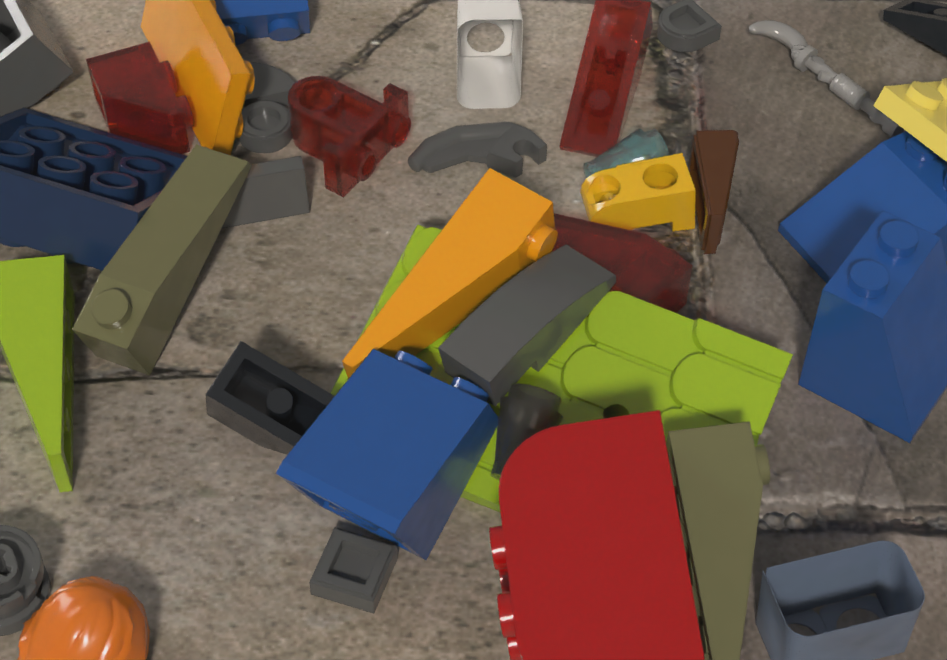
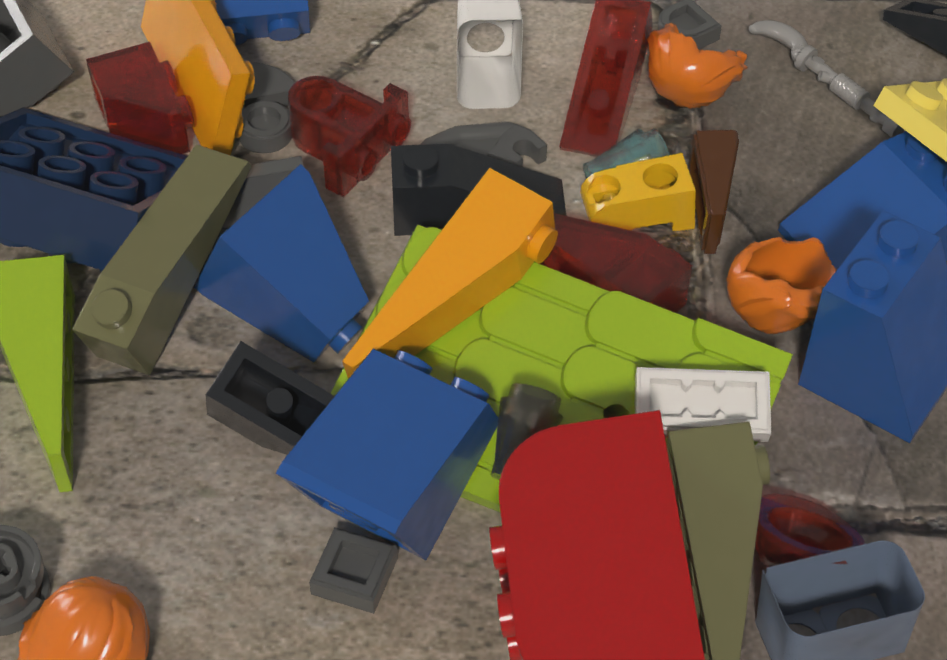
(288, 271): none -> blue slope
(437, 179): none -> black slope
(525, 321): dark grey slope -> none
(689, 74): none -> orange hair
(705, 398): none -> white plate
(779, 283): none -> orange hair
(799, 529): none -> clear red piece

